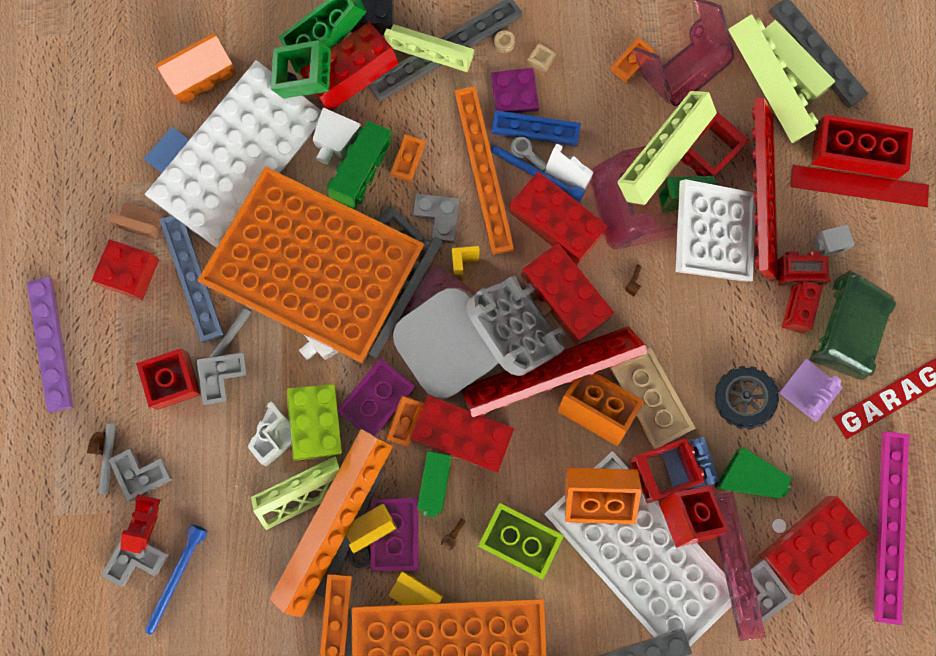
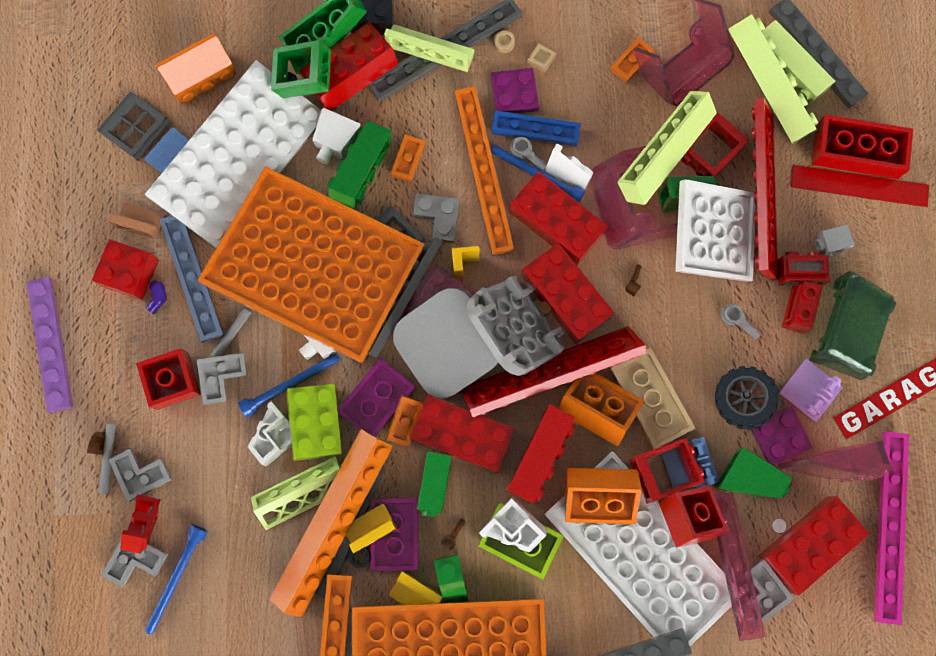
(148, 137): none -> dark grey piece
(158, 296): none -> dark purple arm
(249, 406): none -> blue piece
(451, 578): none -> green slope
(515, 527): none -> white slope
(540, 454): none -> red brick
(733, 315): none -> light grey plate
(781, 437): none -> magenta plate
(844, 463): none -> clear pink slope

